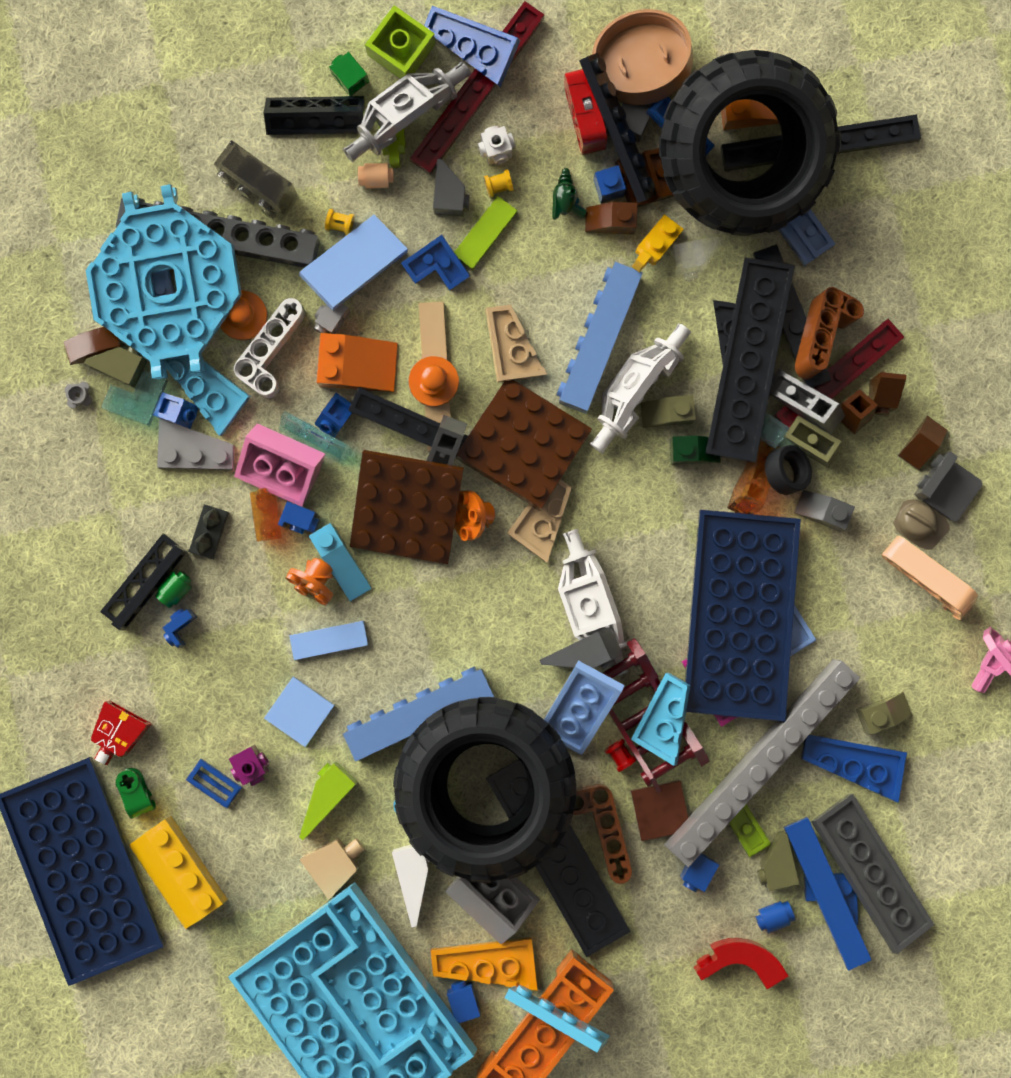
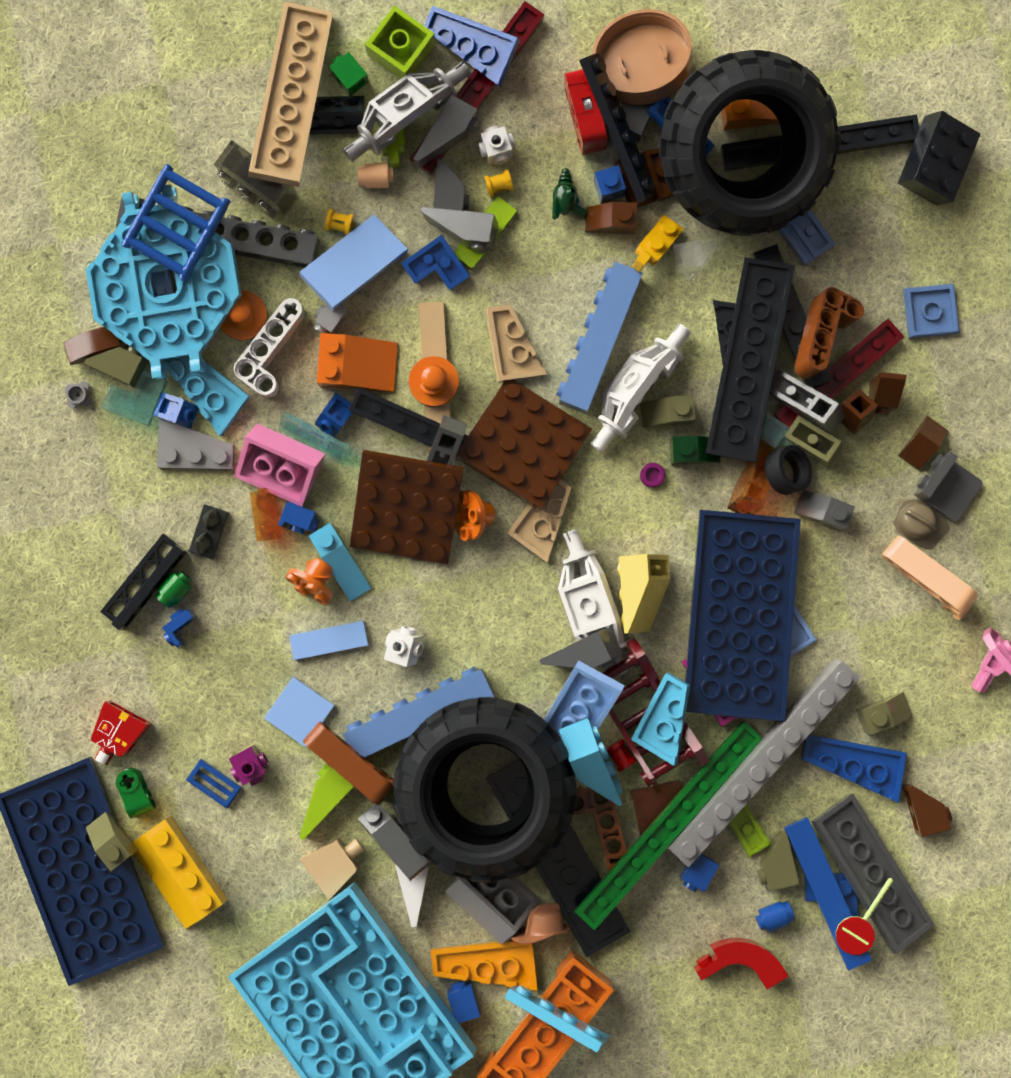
(110, 841): none -> olive slope
(207, 226): none -> blue bar
(291, 94): none -> tan plate
(349, 763): none -> dark orange beam
(393, 841): none -> dark grey slope
(404, 646): none -> white brick
(448, 130): none -> dark grey slope
(471, 229): none -> slope
(542, 923): none -> nougat piece
(589, 760): none -> medium azure slope
(642, 589): none -> light yellow slope
(652, 475): none -> magenta tile
(667, 825): none -> green plate
(856, 933): none -> red piece
(926, 812): none -> reddish brown slope
(931, 311): none -> medium blue tile
(939, 158): none -> black brick

